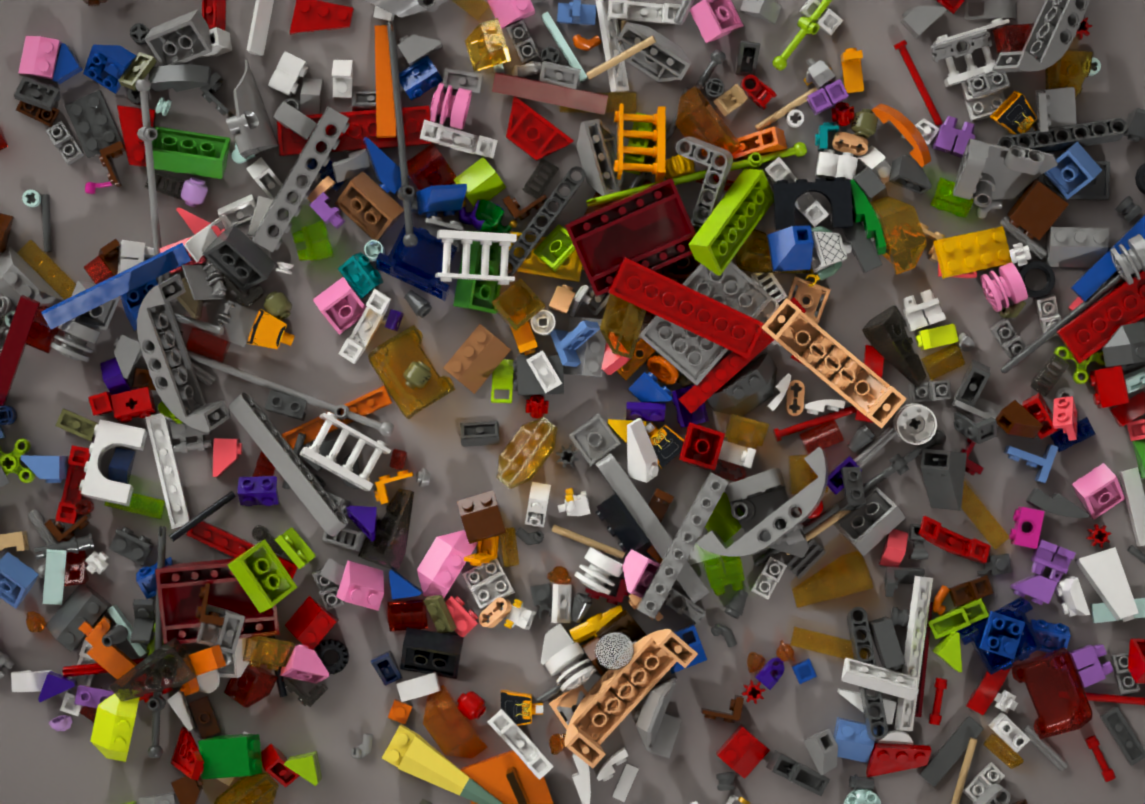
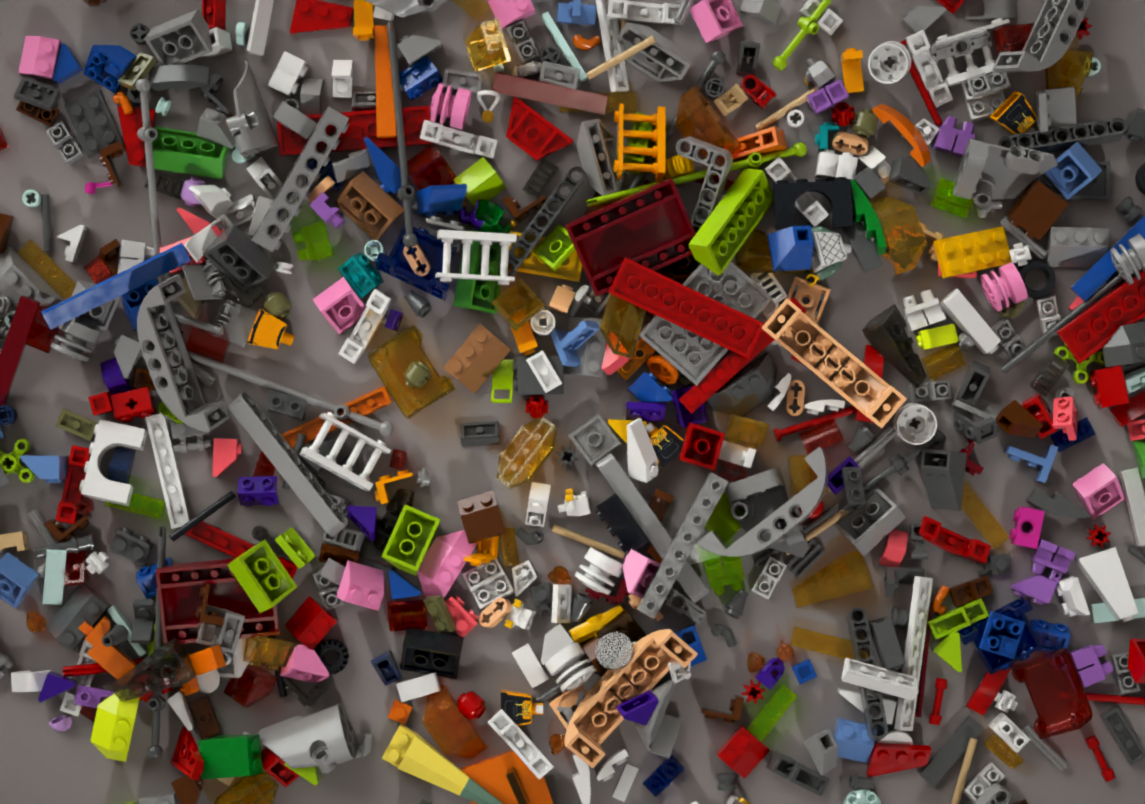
(76, 237): none -> white slope
(121, 98): none -> orange arm
(213, 199): none -> white slope
(214, 128): none -> light grey slope
(241, 33): none -> light aqua tile
(312, 740): none -> light grey panel
(338, 554): none -> reddish brown plate
(363, 20): none -> light orange bracket
(410, 539): none -> lime slope
(412, 260): none -> light nougat beam
(487, 115): none -> white piece
(523, 576): none -> white piece
(530, 665): none -> white slope
(639, 708): none -> dark purple slope
(663, 775): none -> clear blue slope
(678, 672): none -> white piece
(772, 712): none -> clear neon green plate
(884, 71): none -> white wheel
(927, 68): none -> white slope
(969, 321): none -> white slope

